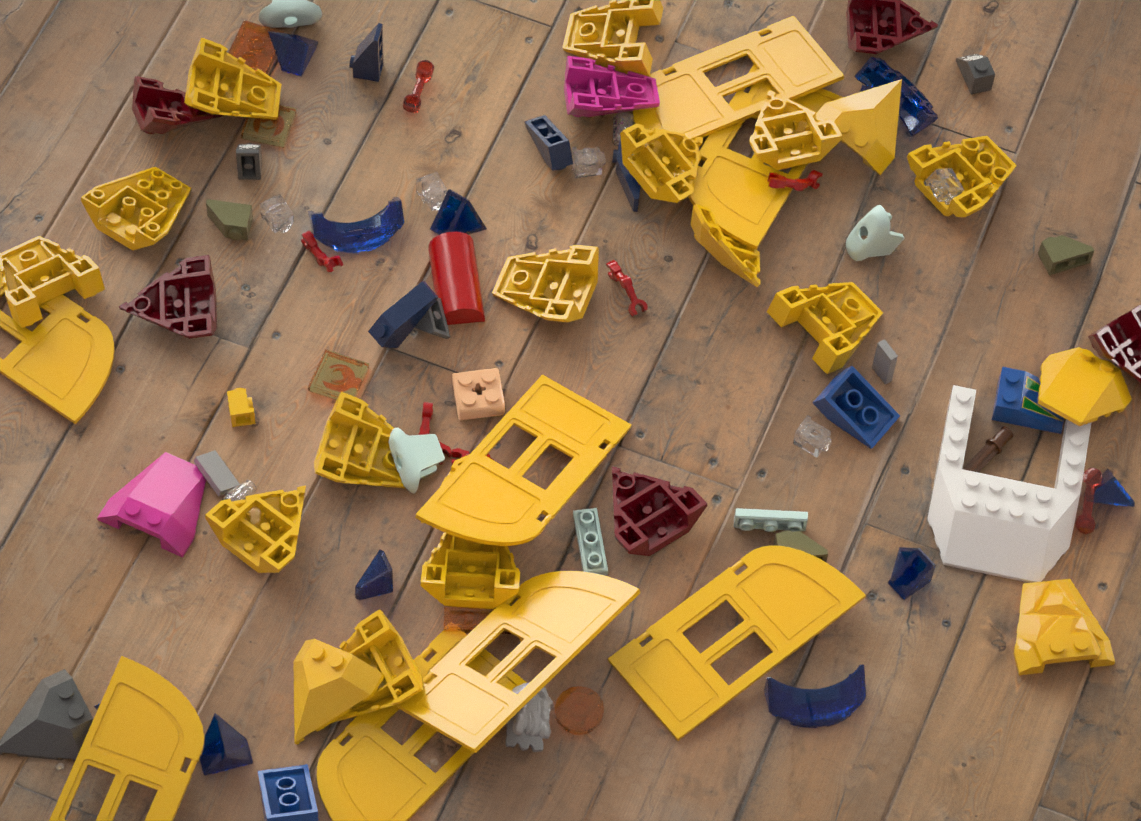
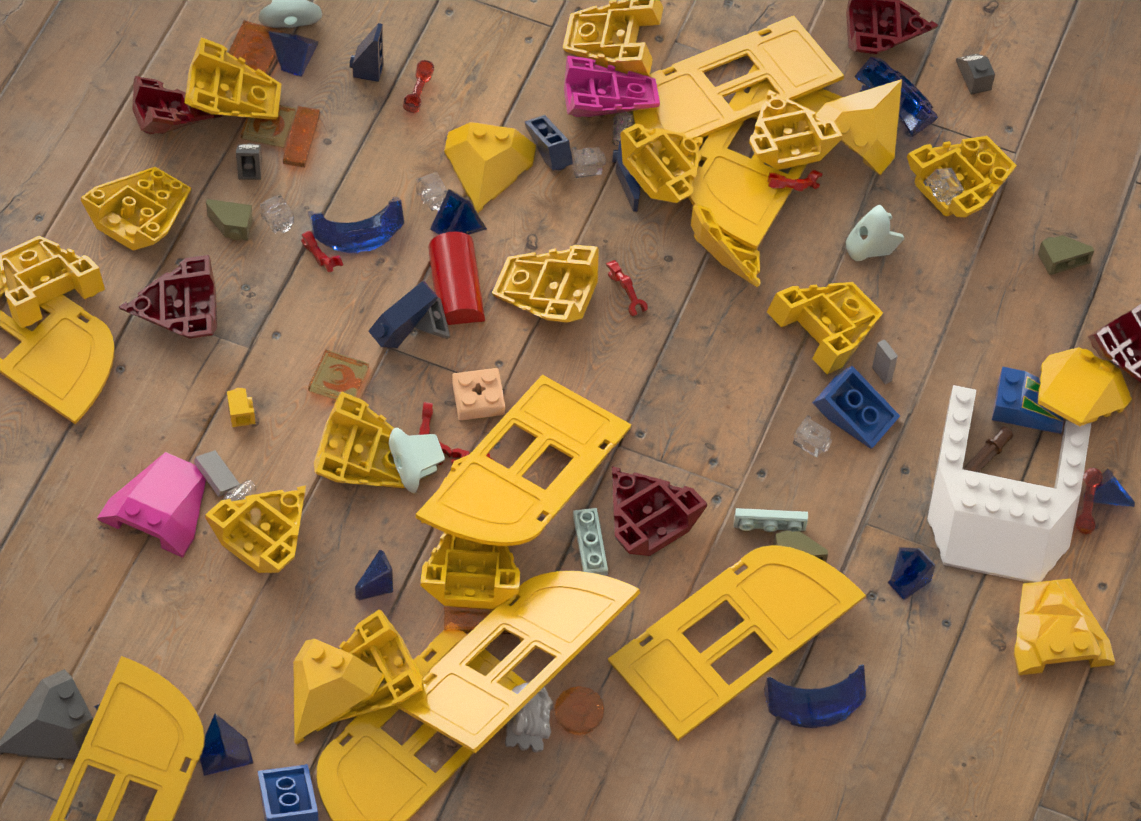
(301, 136): none -> clear orange tile
(488, 159): none -> yellow wedge

